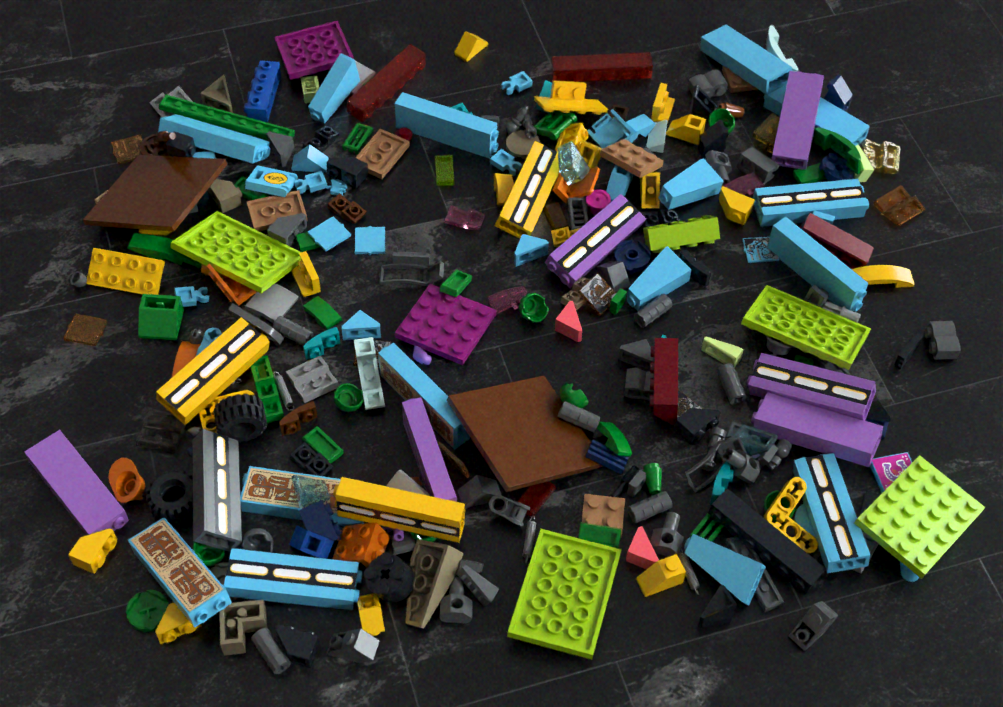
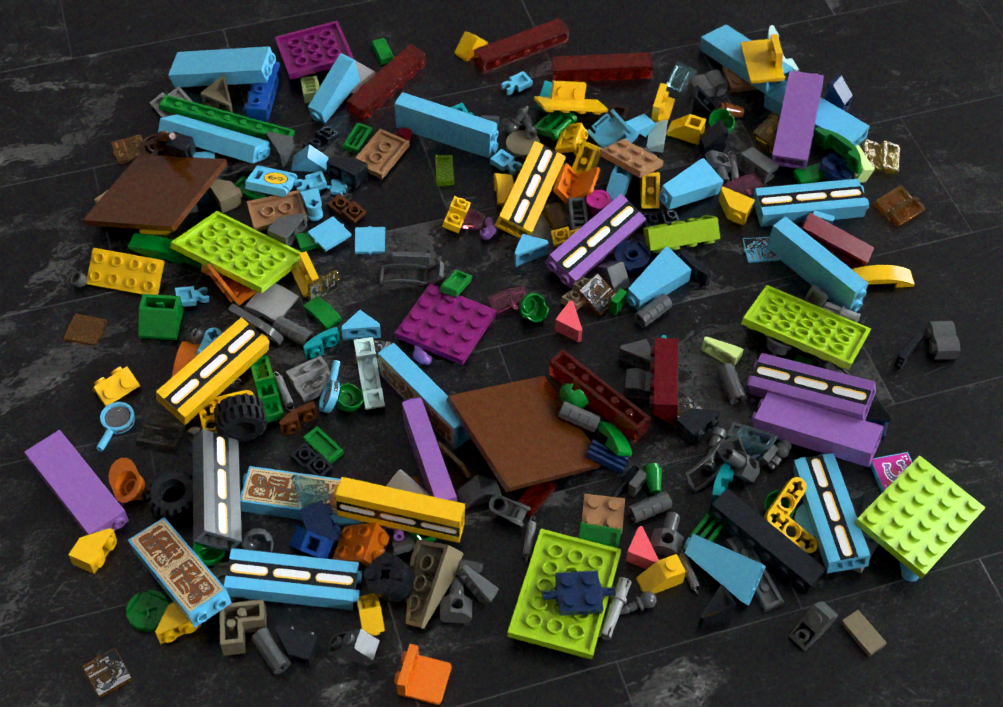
(107, 672): none -> piece
(115, 419): none -> piece
(116, 386): none -> yellow bracket
(207, 66): none -> medium azure brick
(312, 204): none -> medium azure piece
(323, 285): none -> piece
(331, 390): none -> medium azure piece
(382, 51): none -> green tile
(422, 677): none -> orange bracket
(456, 214): none -> yellow slope
(490, 229): none -> medium lavender arm
(521, 45): none -> clear red brick
(571, 163): clear light blue slope -> none
(578, 593): none -> dark blue plate
(600, 395): none -> clear red brick
(614, 608): none -> light grey pin
(646, 600): none -> dark grey bar
(680, 76): none -> clear light blue slope
(734, 172): none -> light grey piece
(763, 60): none -> yellow bracket
(863, 633): none -> dark tan tile

